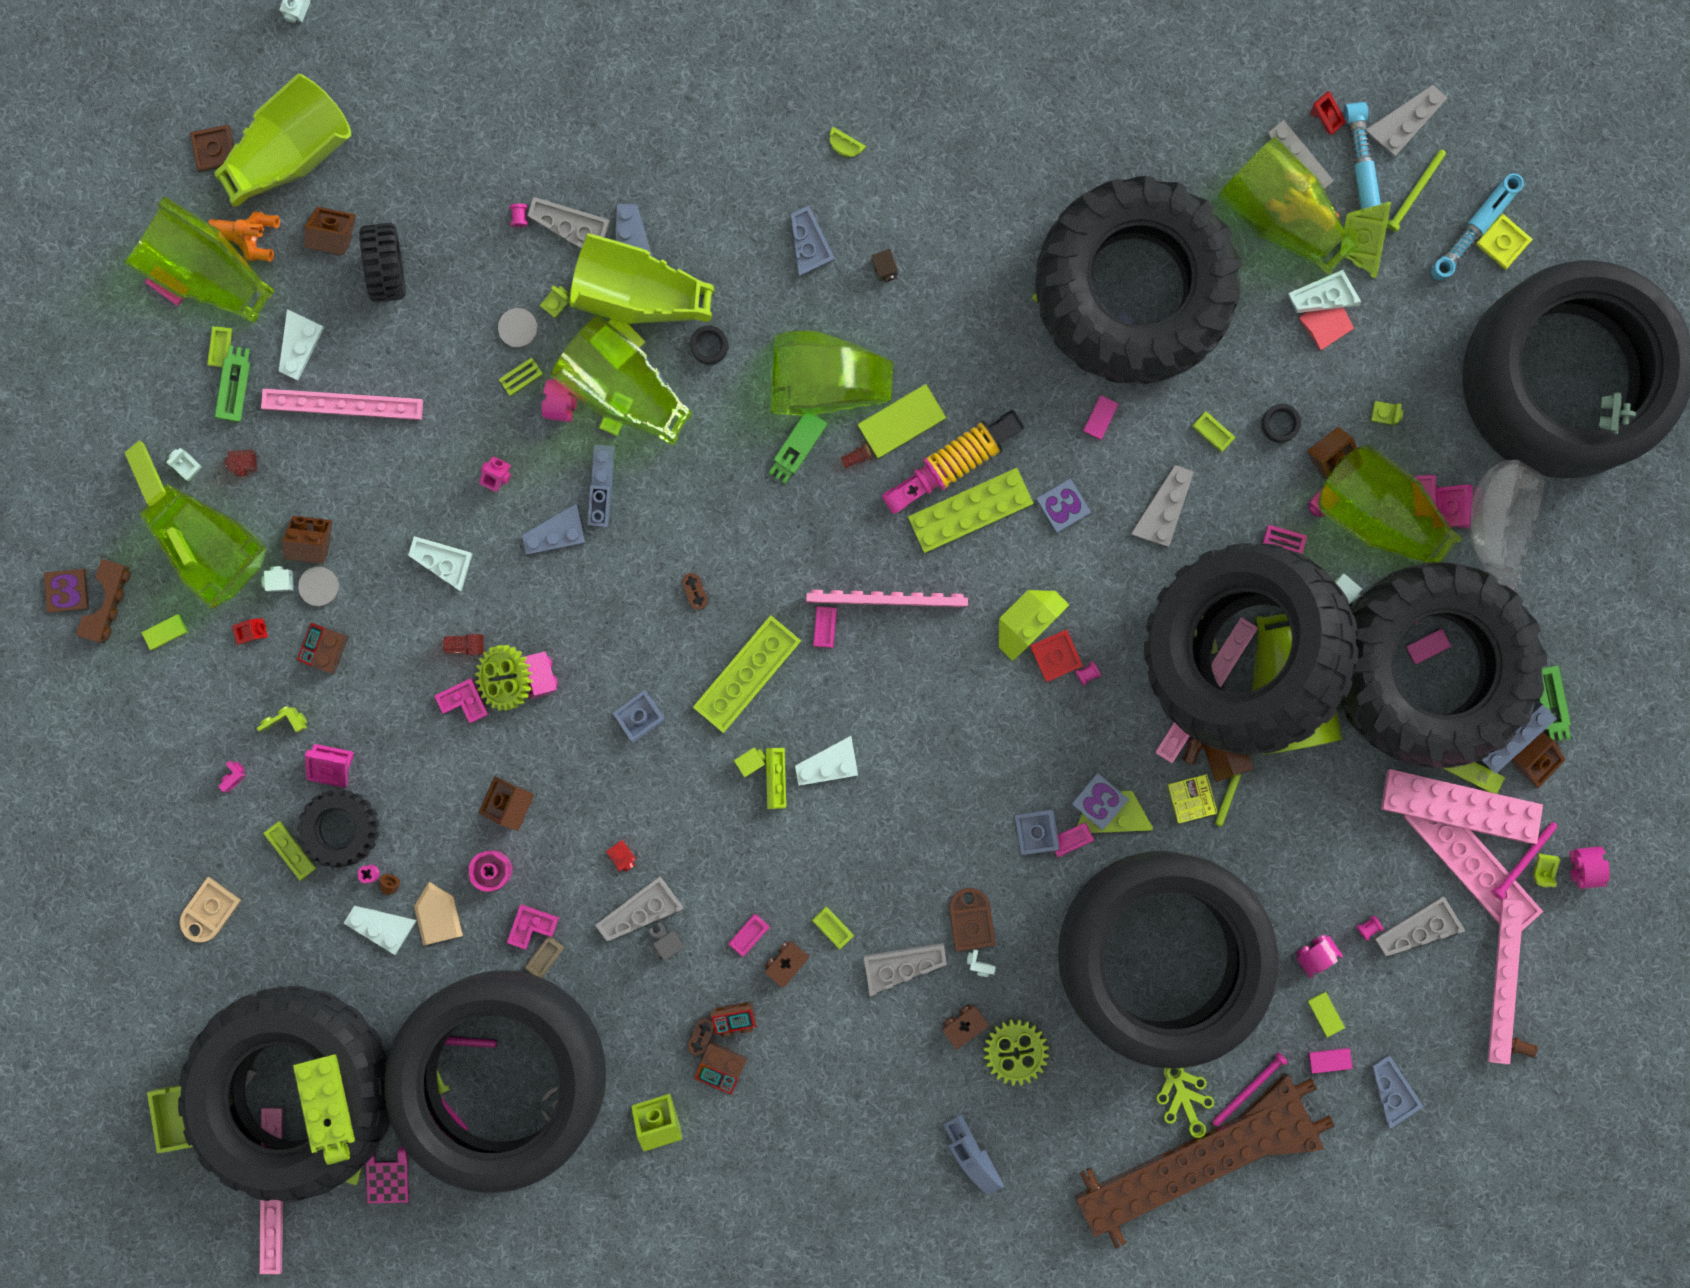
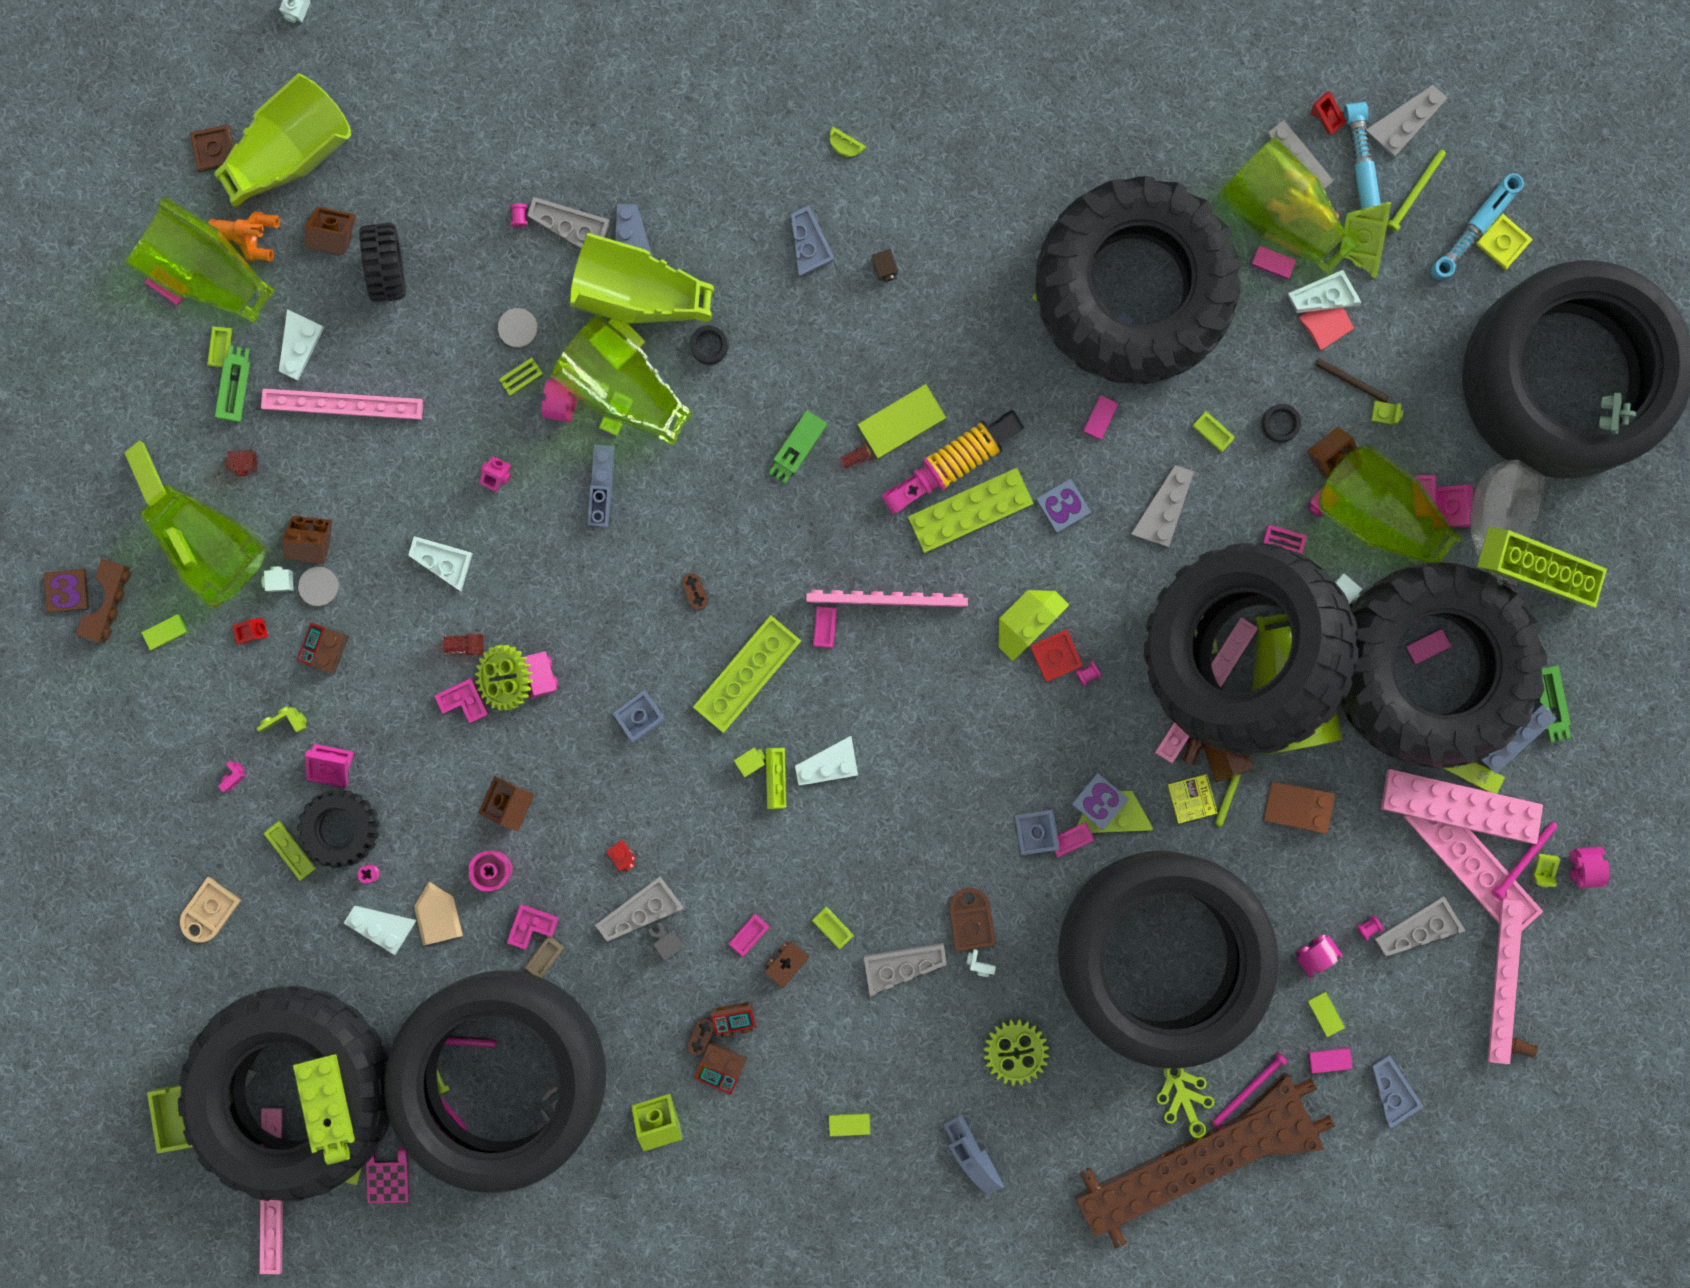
(184, 464): light aqua bracket -> none
(388, 884): reddish brown tile -> none
(555, 301): lime bracket -> none
(555, 533): sand blue wing -> none
(826, 374): clear neon green windscreen -> none
(849, 1124): none -> lime tile
(976, 1024): reddish brown brick -> none
(1273, 262): none -> dark pink tile
(1299, 807): none -> dark orange slope
(1352, 380): none -> dark brown bar
(1539, 759): reddish brown slope -> none
(1541, 567): none -> lime brick

